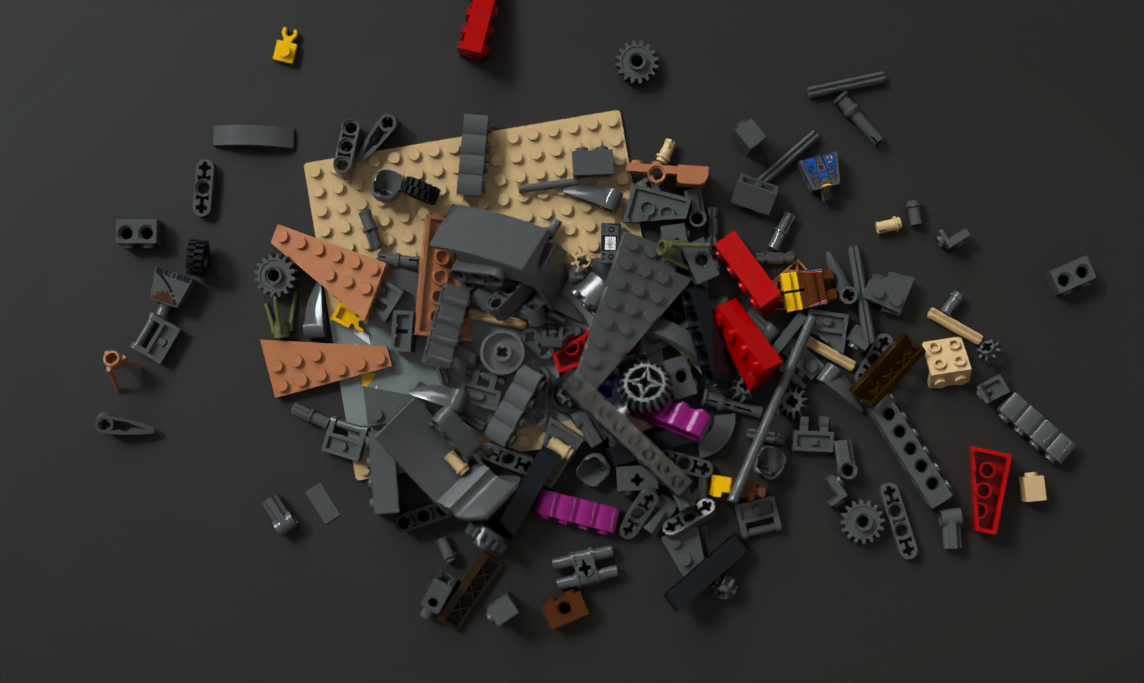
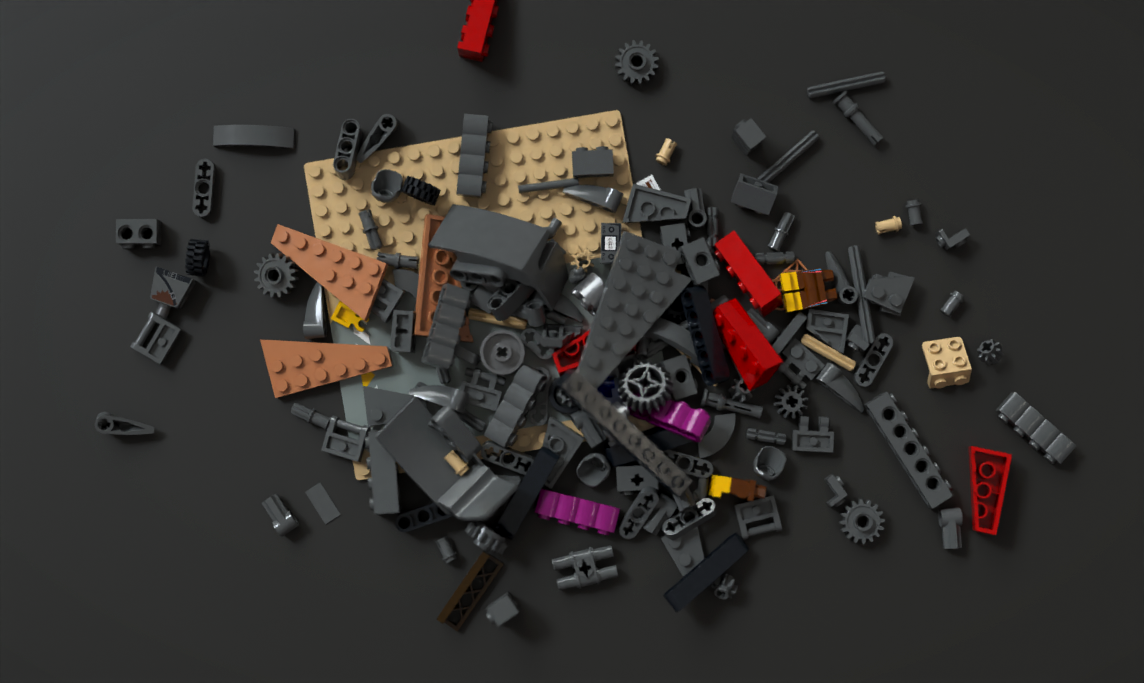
(114, 362): nougat plant -> none
(280, 327): olive plant -> none
(286, 50): yellow plate -> none
(440, 590): dark grey torso -> none
(556, 617): reddish brown brick -> none
(560, 448): tan pin -> none
(669, 248): olive plant -> none
(686, 175): nougat plate -> none
(772, 409): dark grey piece -> none
(821, 174): torso -> none
(844, 456): dark grey piece -> none
(885, 370): dark brown fence -> none
(894, 522): dark grey beam -> none
(955, 326): tan axle -> none
(993, 388): dark grey bracket -> none
(1032, 487): tan brick -> none
(1069, 272): dark grey brick -> none

